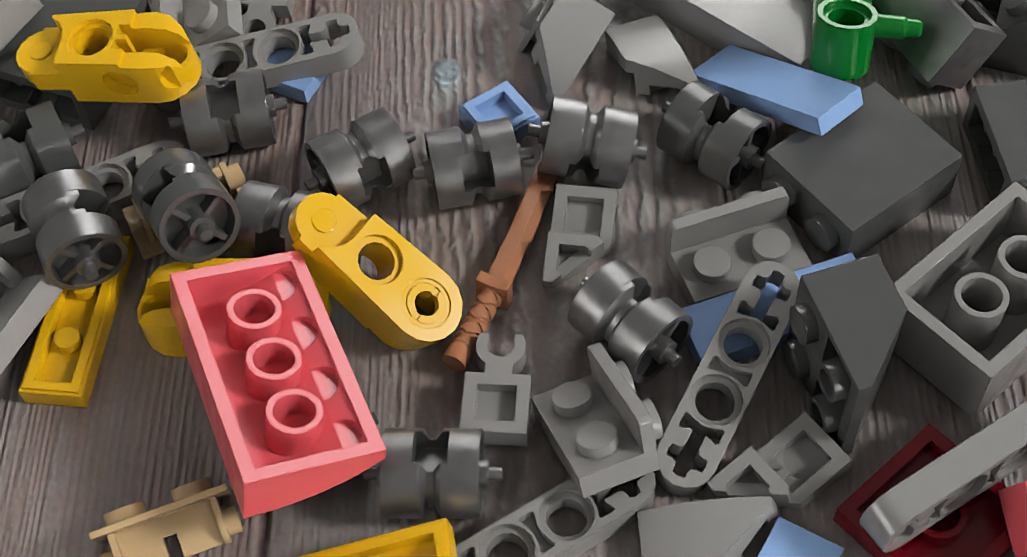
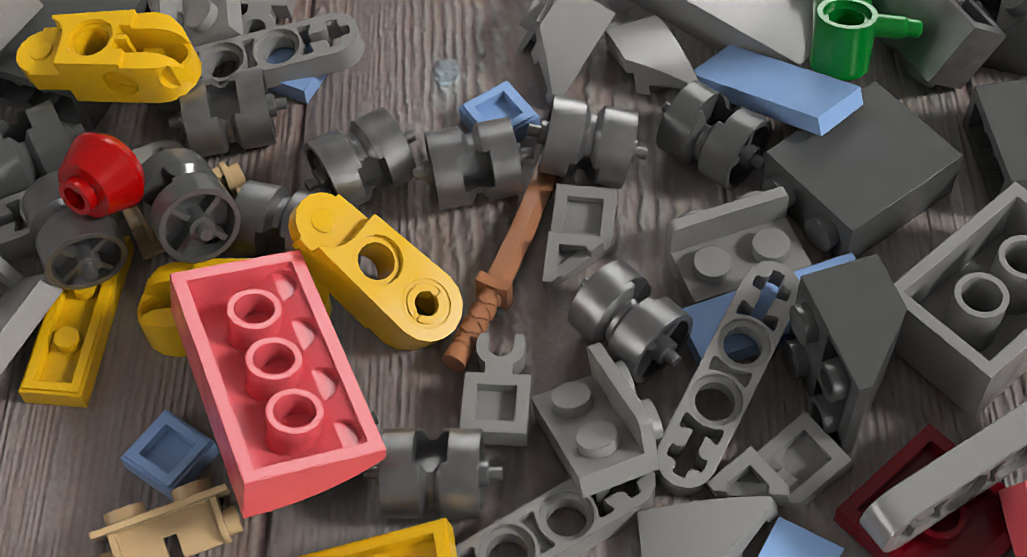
(100, 176): none -> red cone
(169, 454): none -> light blue tile

